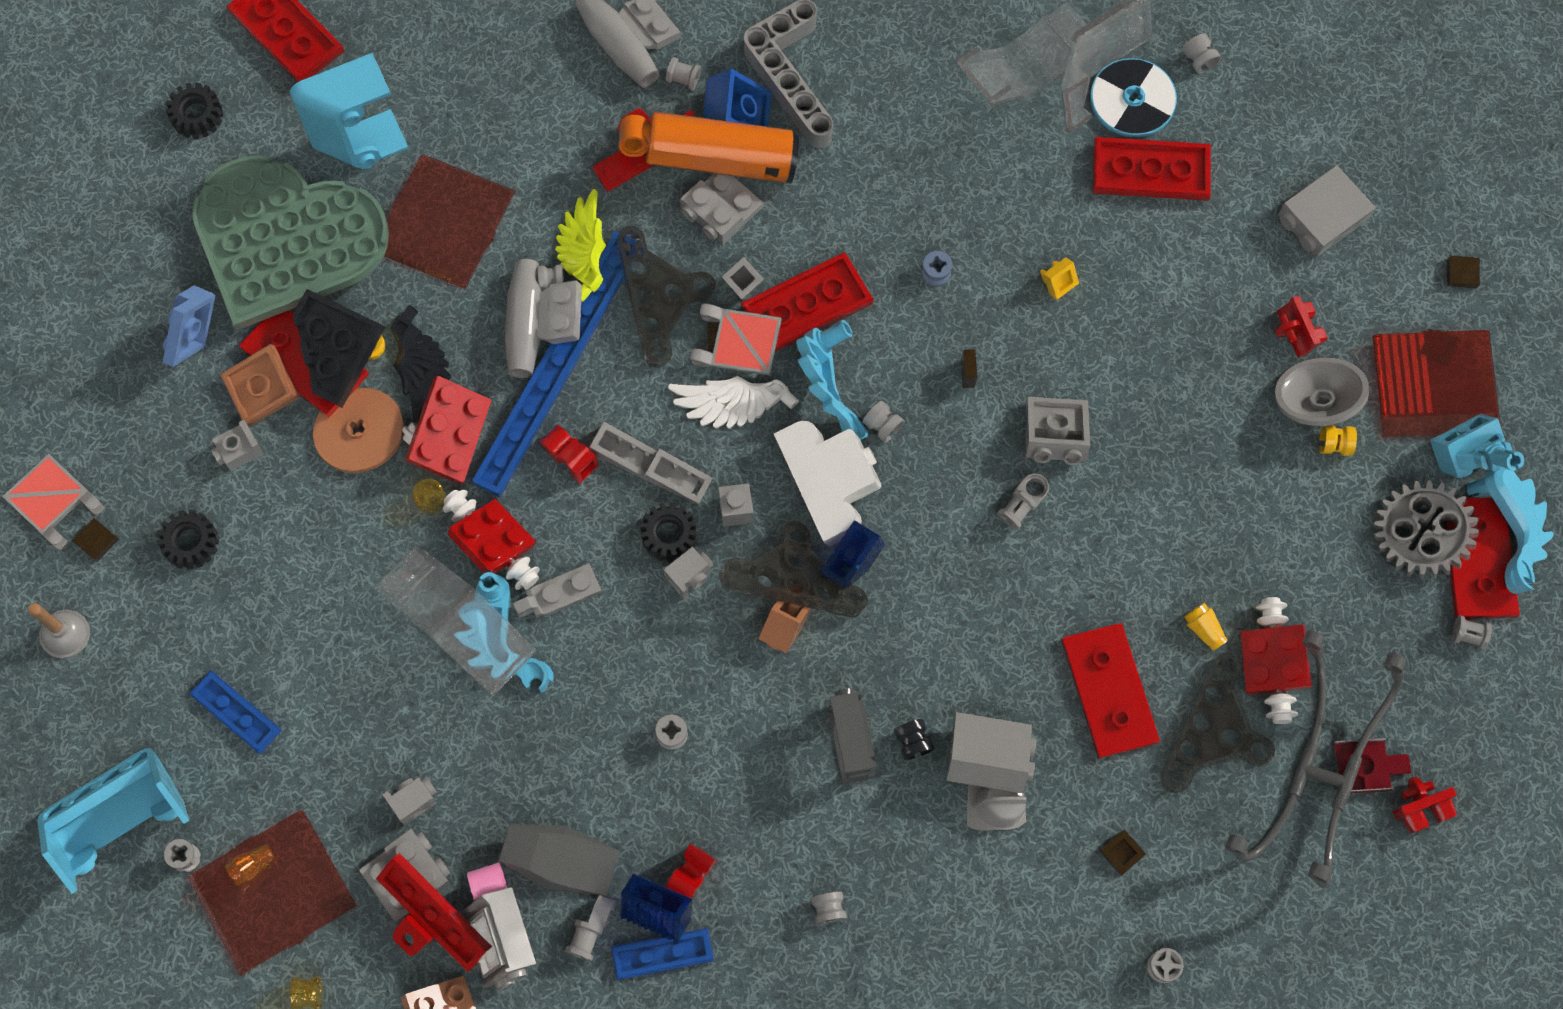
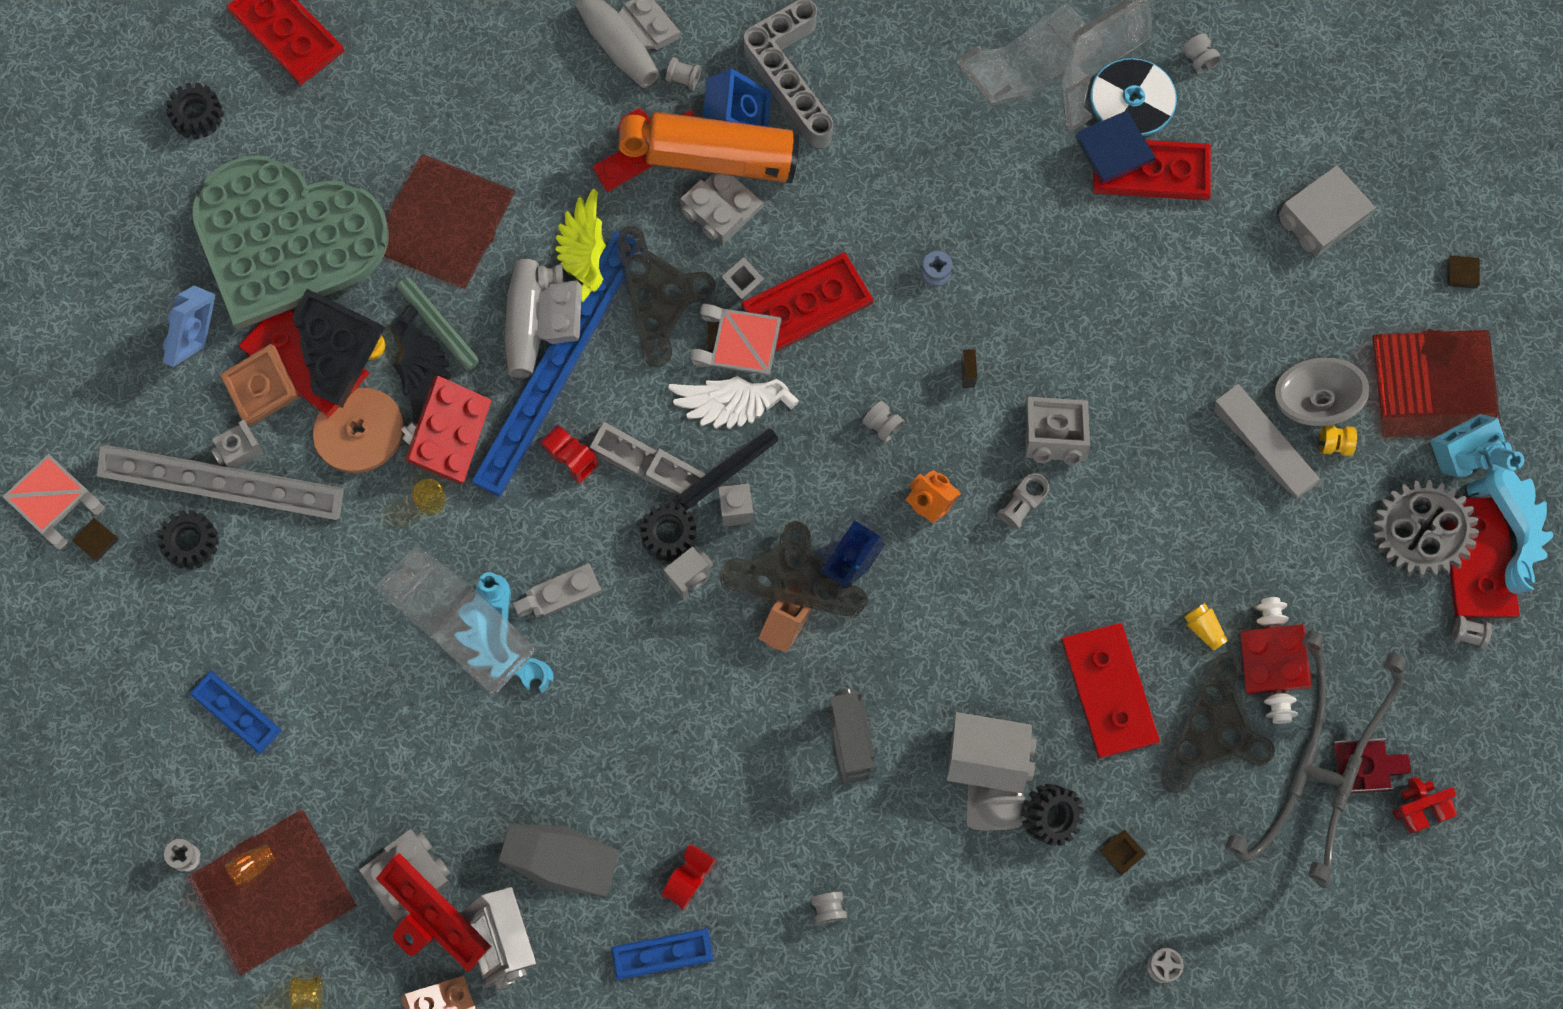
(62, 632): light grey piece -> none
(104, 811): medium azure windscreen -> none
(220, 482): none -> light grey plate
(333, 110): medium azure windscreen -> none
(411, 799): light grey brick -> none
(438, 324): none -> sand green axle
(486, 880): bright pink piece -> none
(491, 538): red plate -> none
(587, 932): light grey connector -> none
(655, 907): clear blue brick -> none
(671, 738): light grey wheel -> none
(728, 468): none -> black axle
(819, 368): medium azure animal -> none
(829, 475): white brick -> none
(913, 735): black wheel -> none
(932, 495): none -> orange brick
(1060, 278): yellow tile -> none
(1067, 814): none -> black tyre
(1114, 147): none -> dark blue tile
(1267, 442): none -> light grey slope
(1298, 328): red hips -> none

